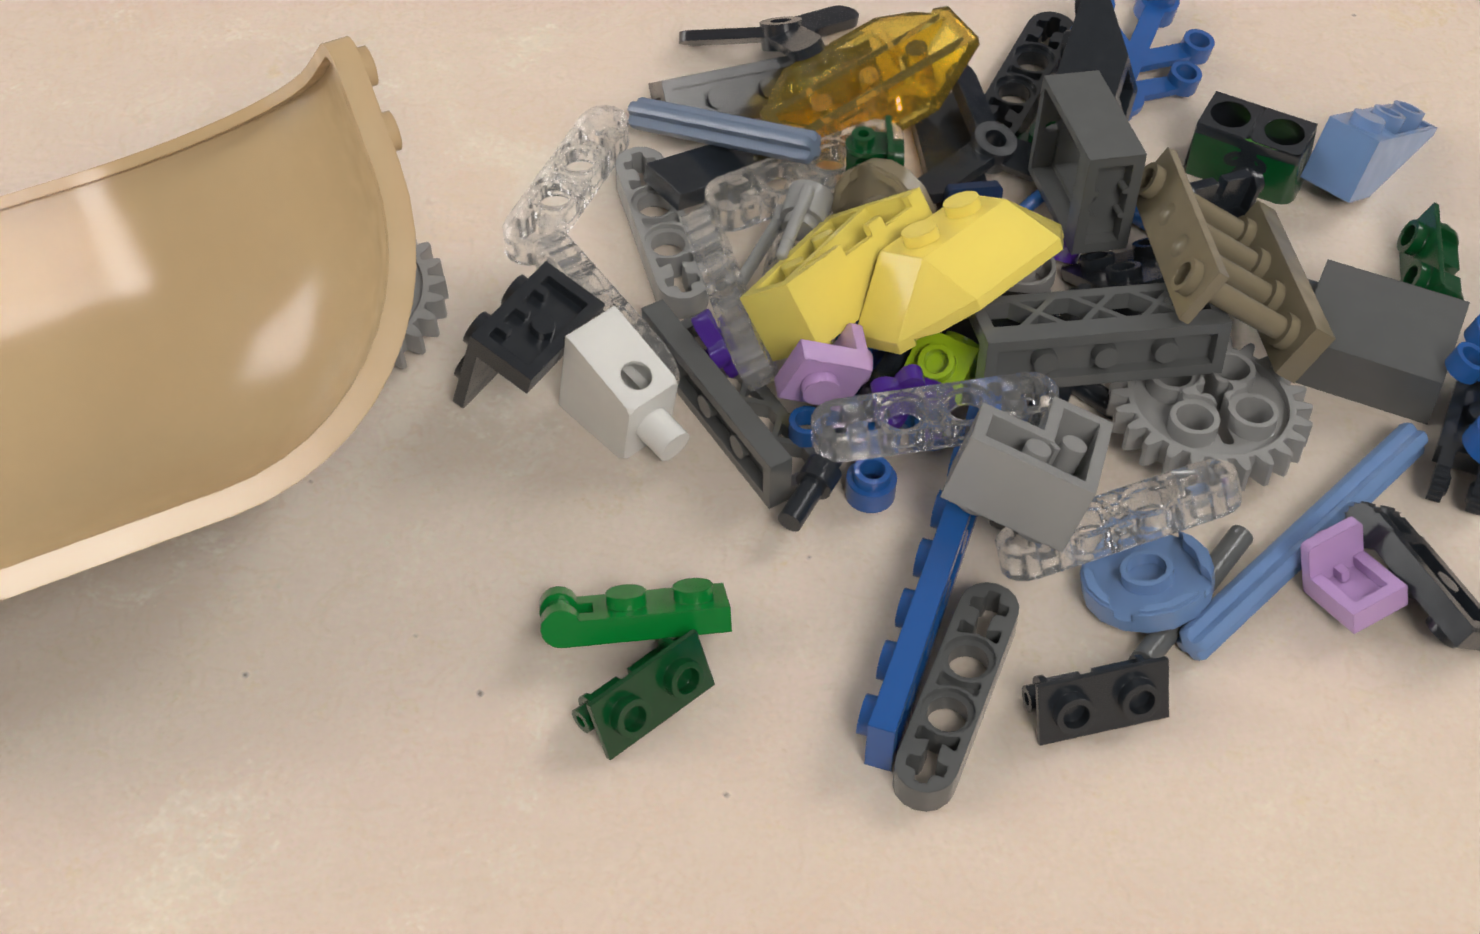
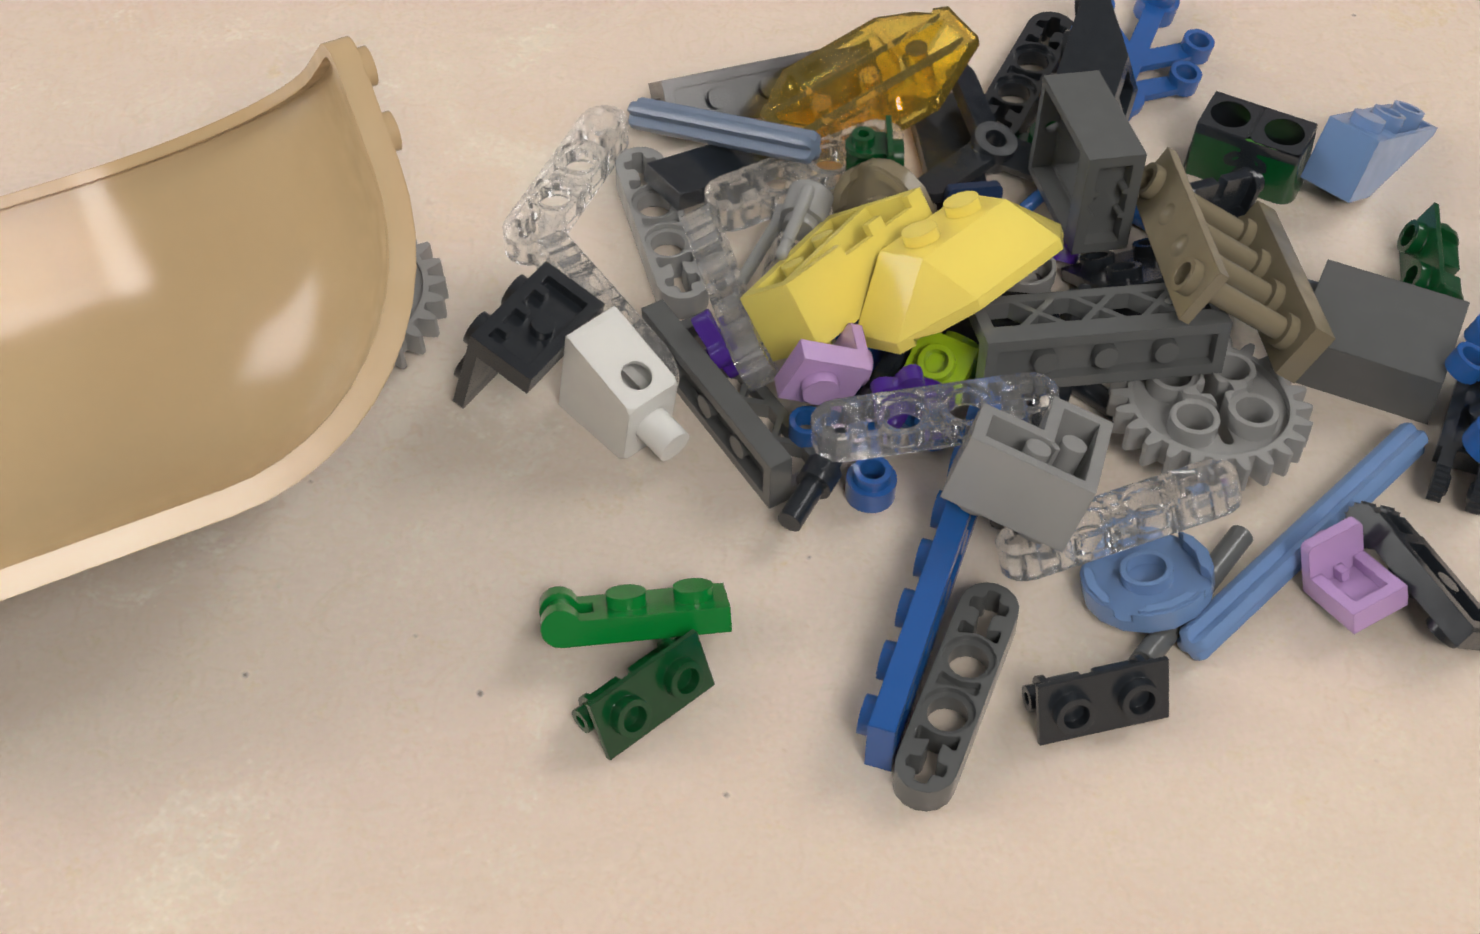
(793, 36): black piece -> none

